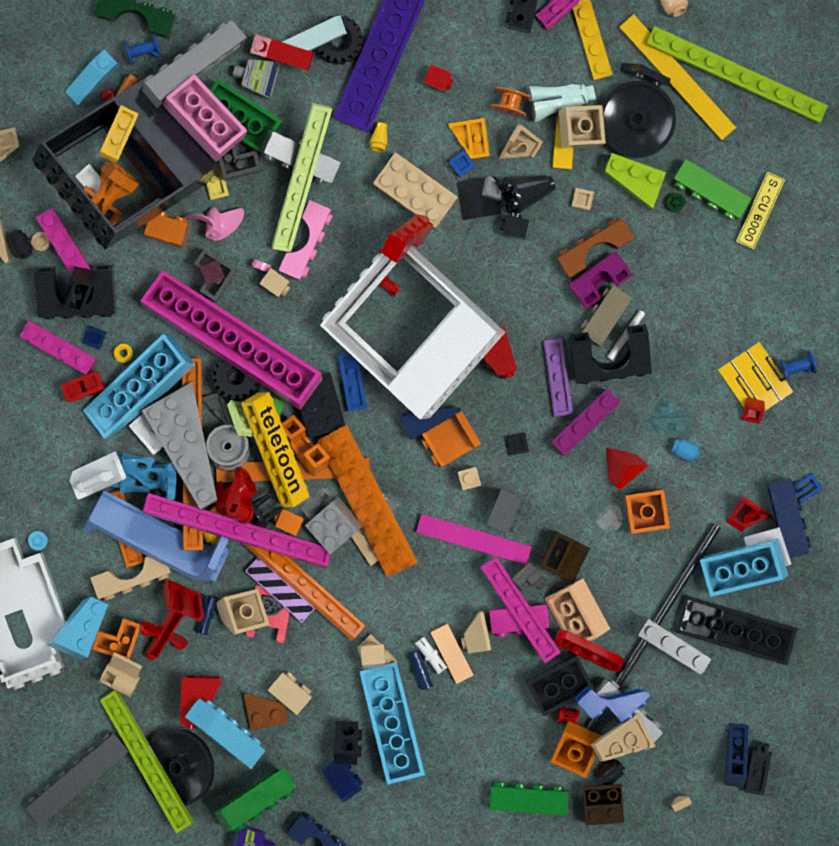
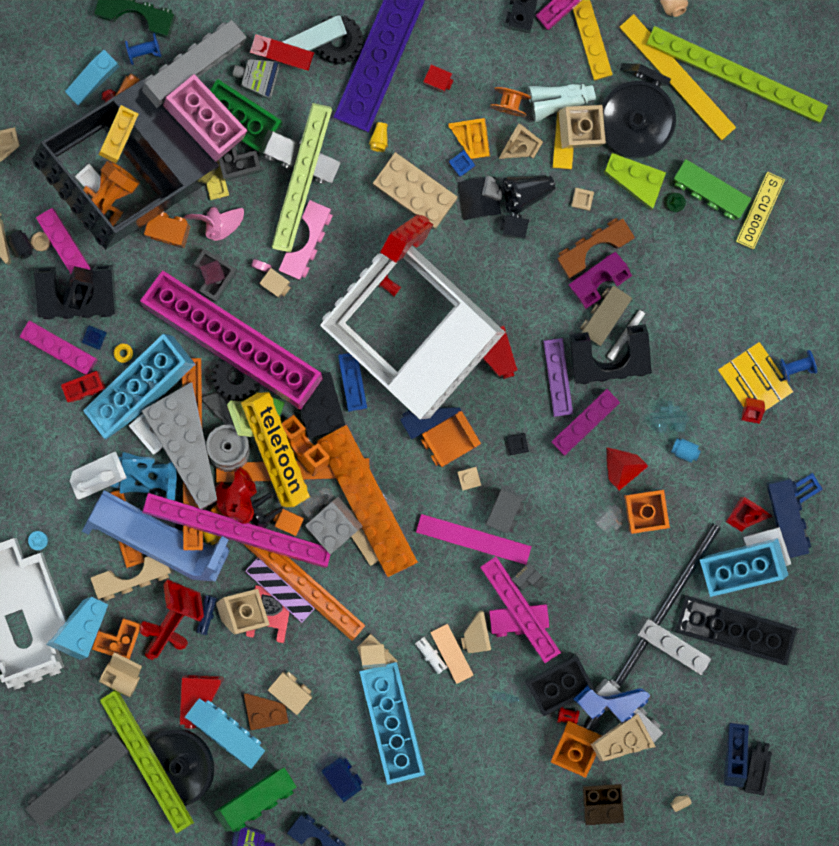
(347, 742): black brick -> none
(420, 670): dark blue pin -> none
(528, 799): green brick -> none
(564, 556): dark brown slope -> none
(577, 611): light nougat slope -> none
(589, 650): red beam -> none
(611, 772): black brick -> none

